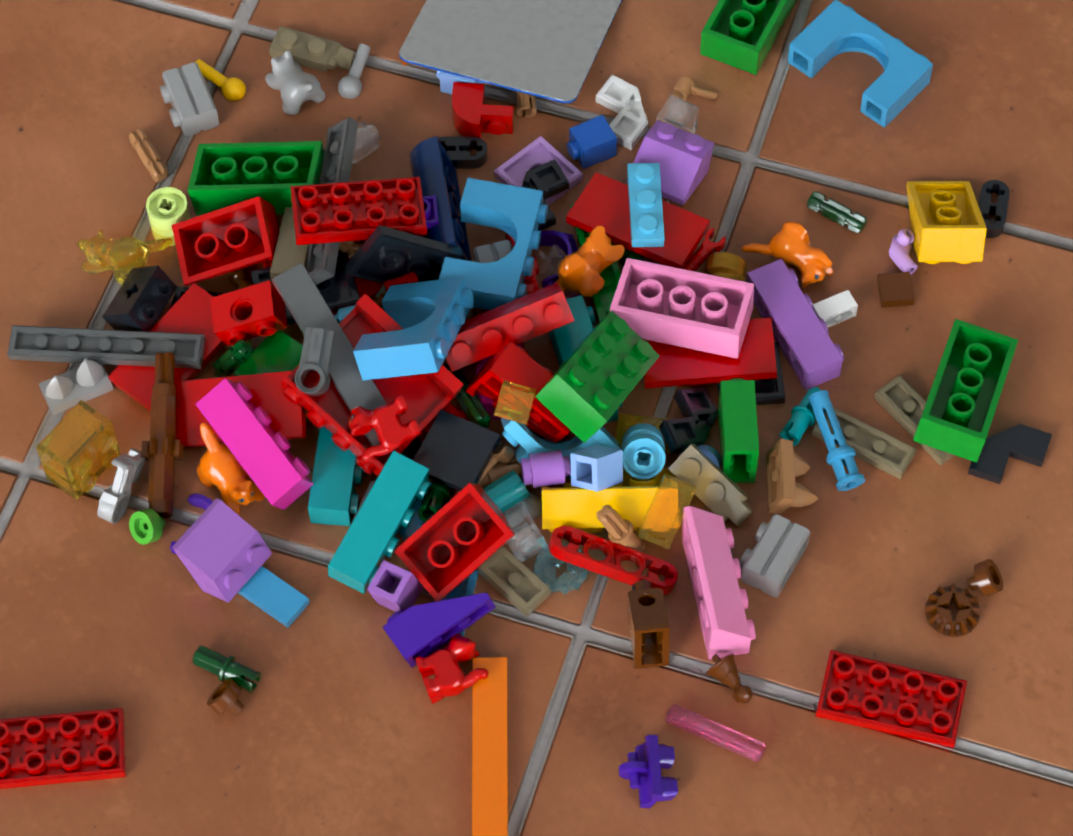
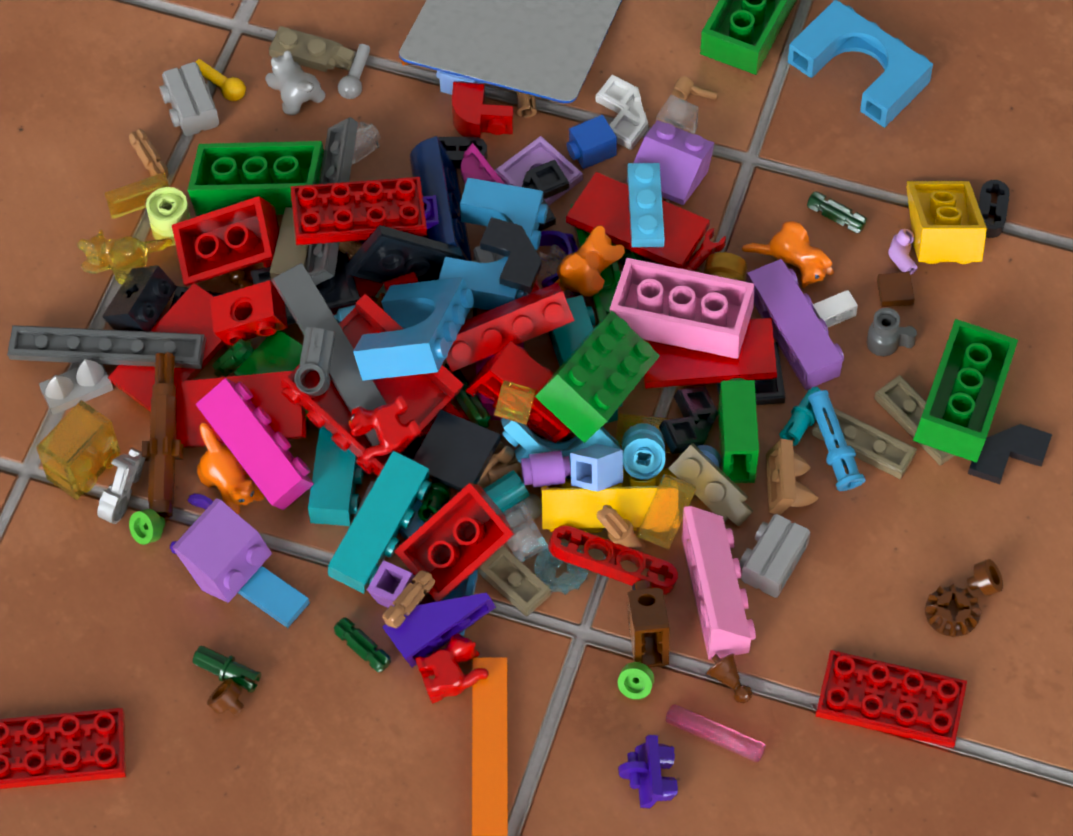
(133, 196): none -> clear yellow tile
(362, 644): none -> dark green axle
(408, 599): none -> medium nougat axle
(477, 167): none -> dark pink tile
(523, 260): none -> black tile
(635, 680): none -> bright green tile
(886, 335): none -> dark grey piece

